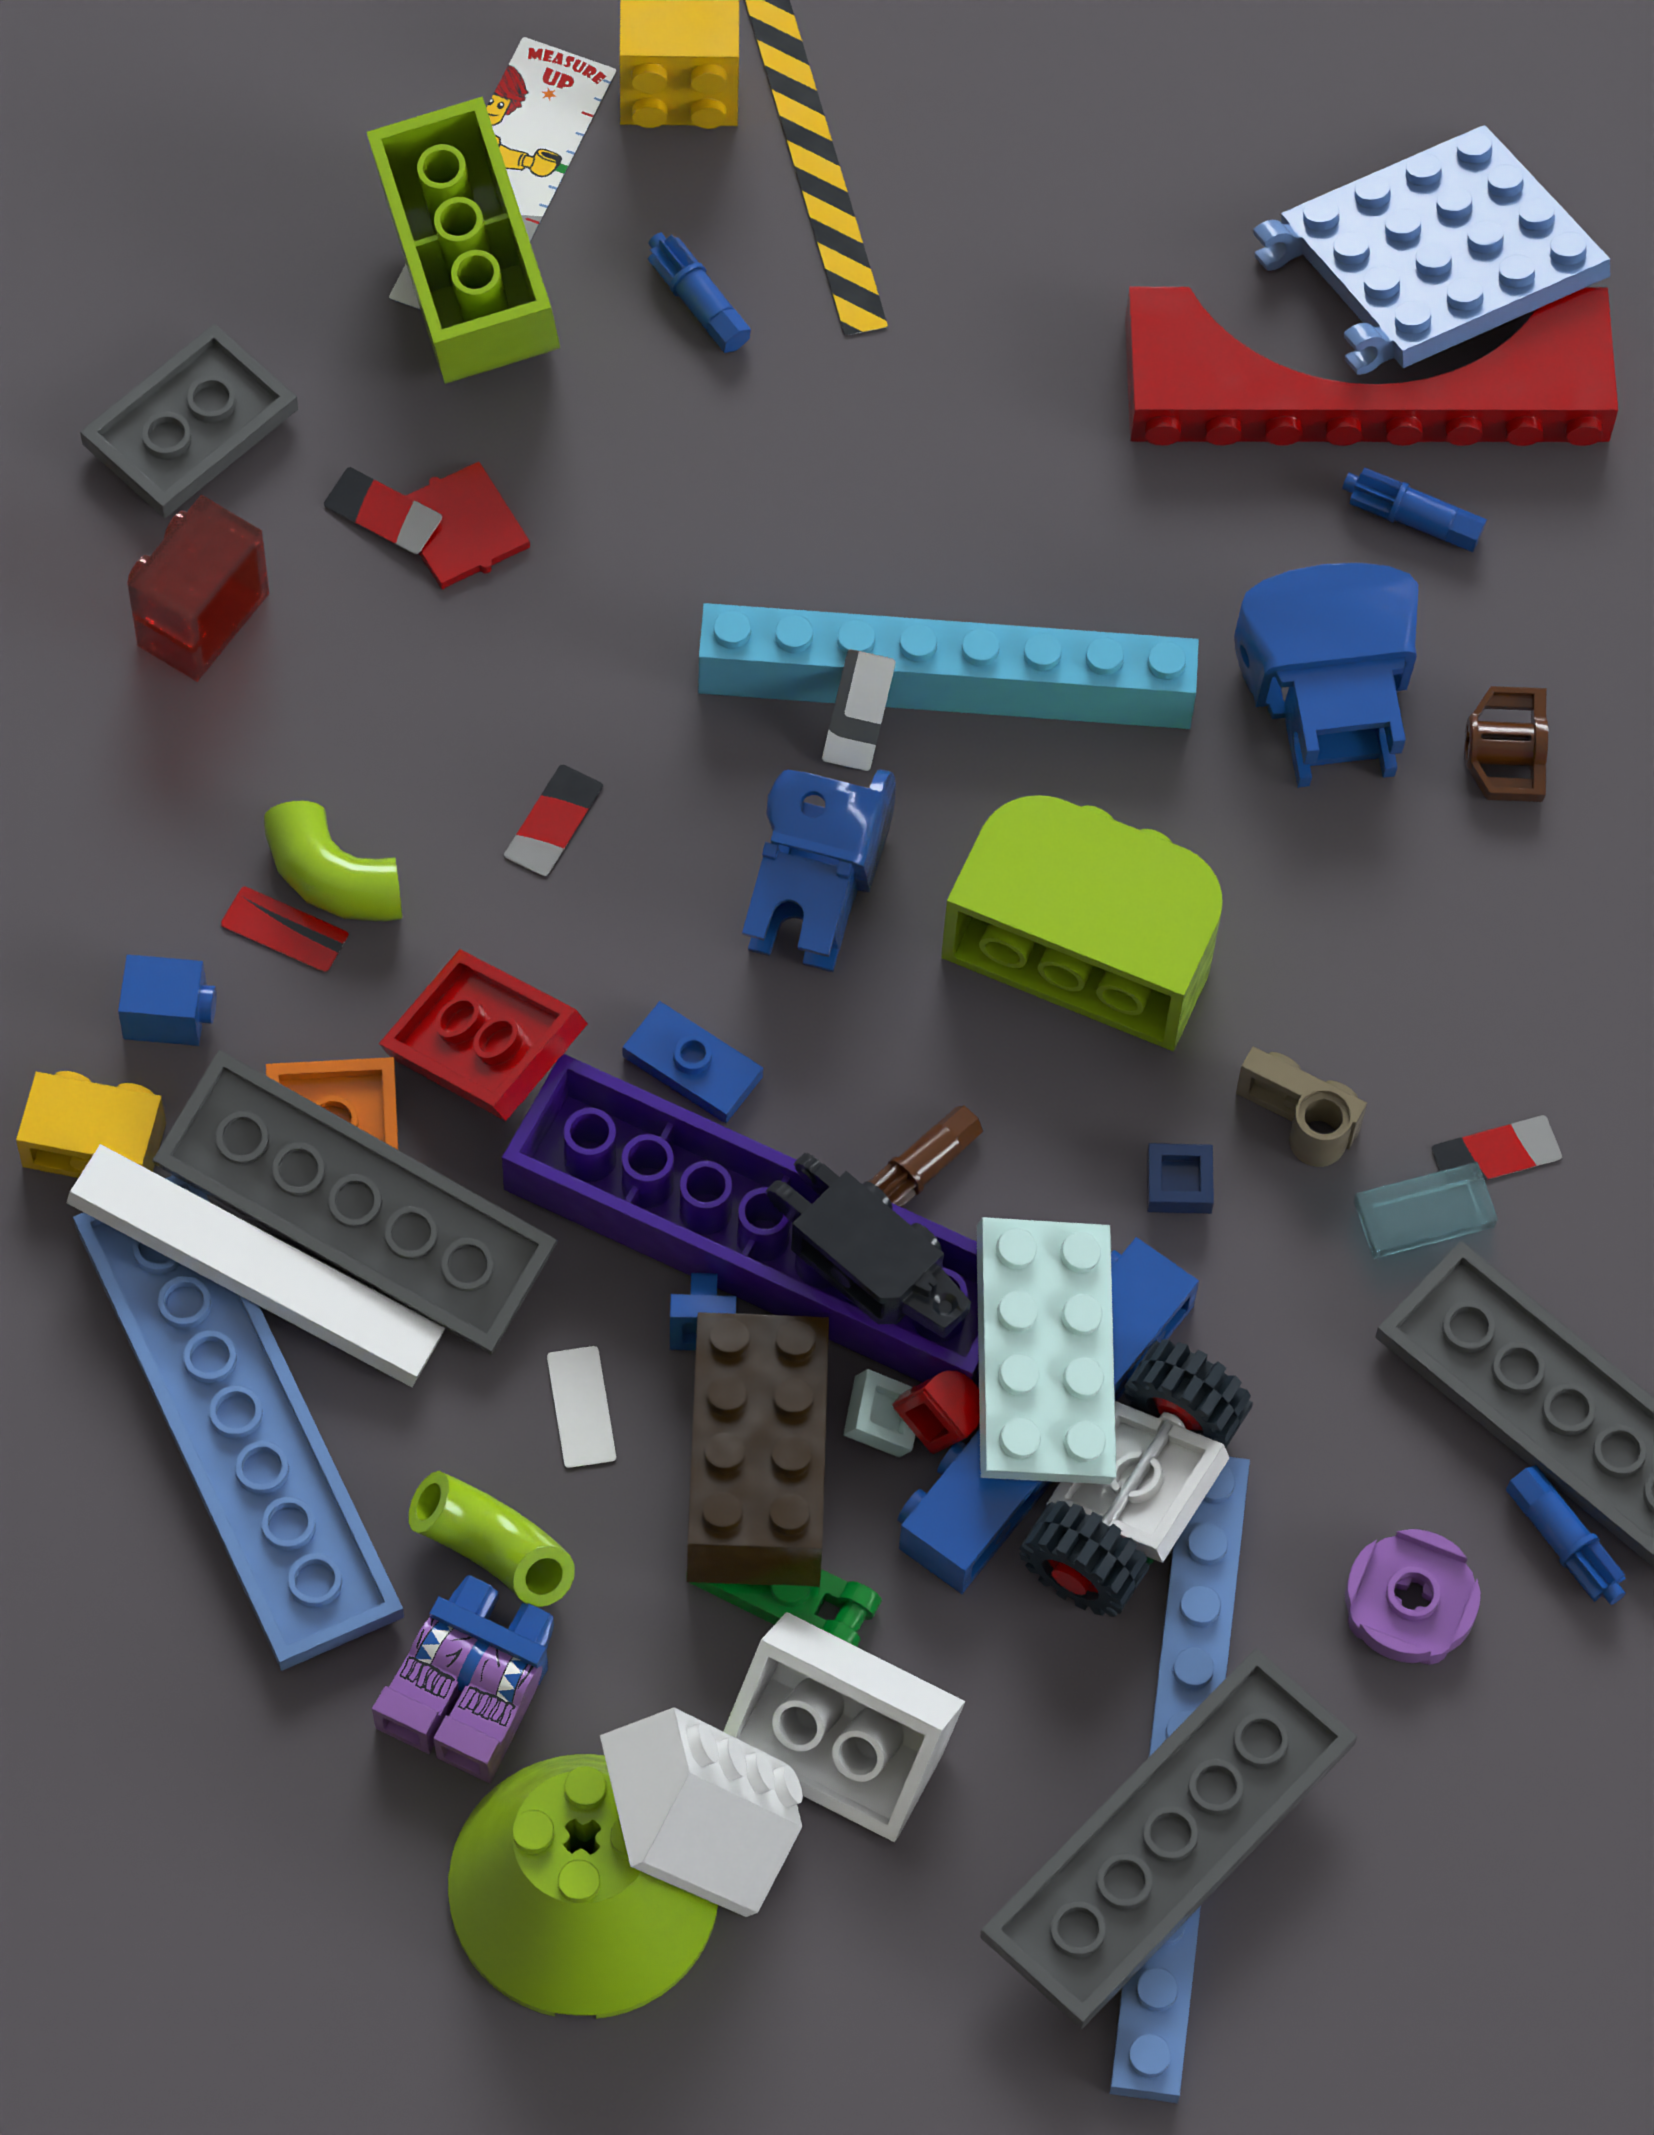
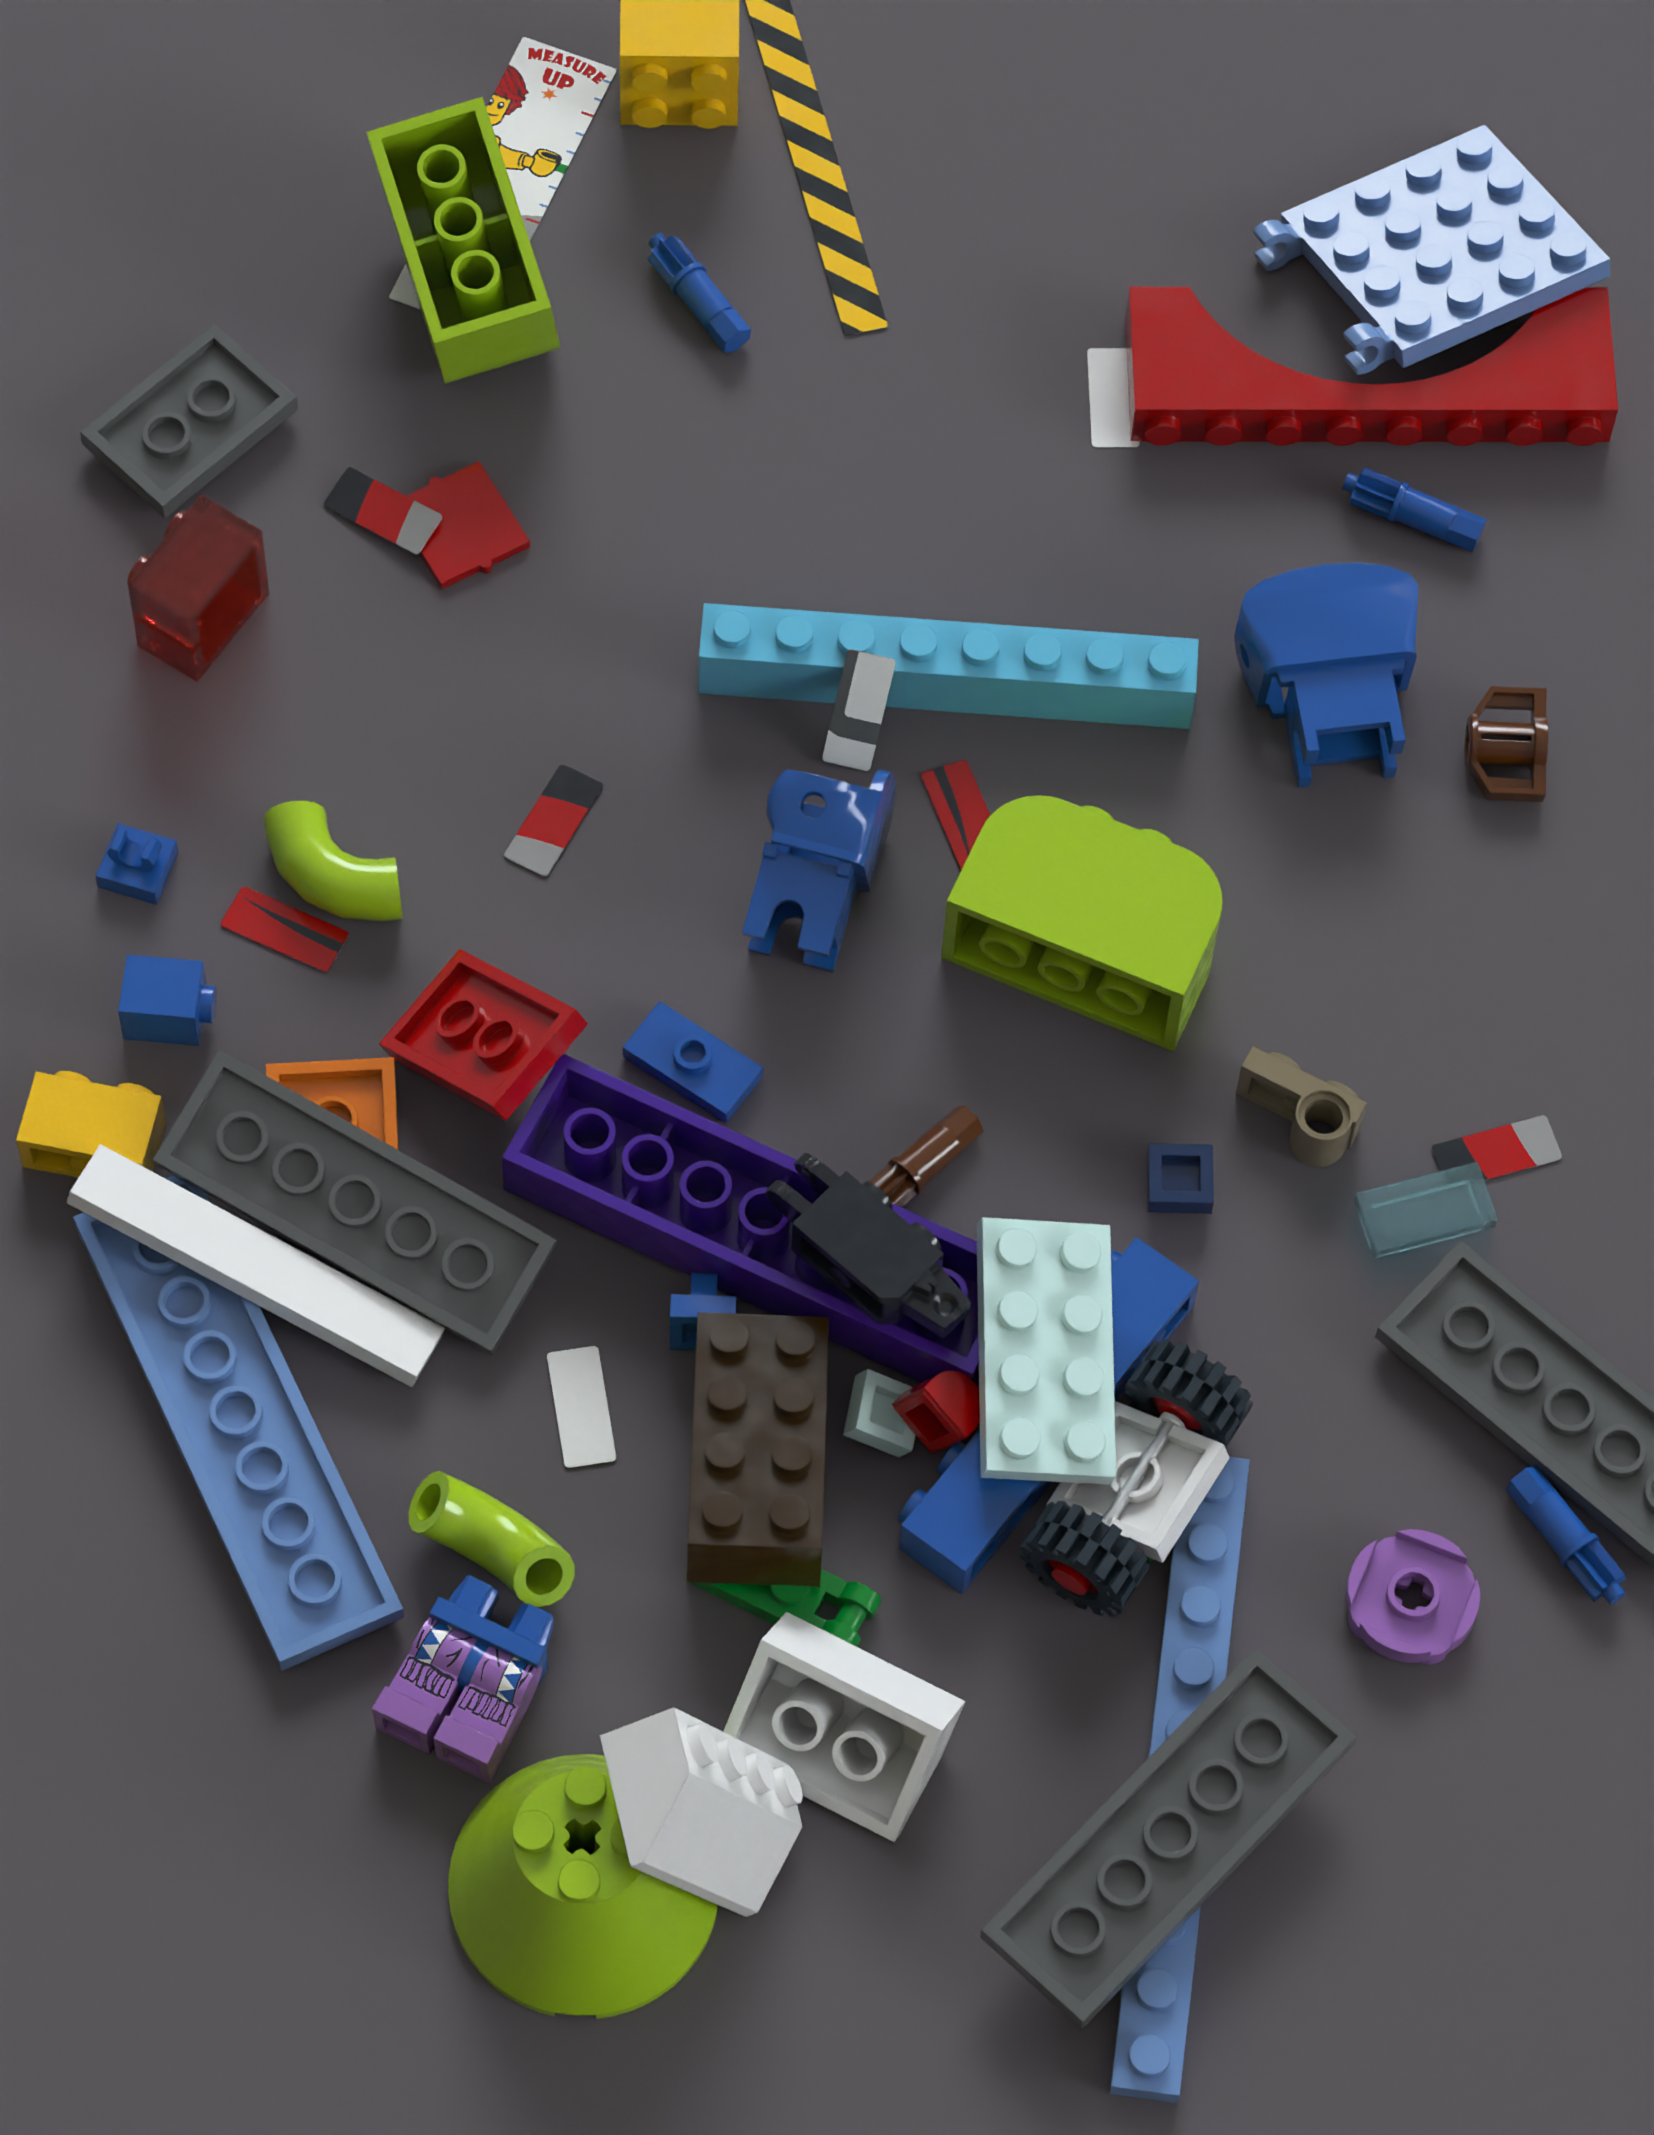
(137, 863): none -> blue tile
(957, 805): none -> red sticker
(1109, 398): none -> white sticker

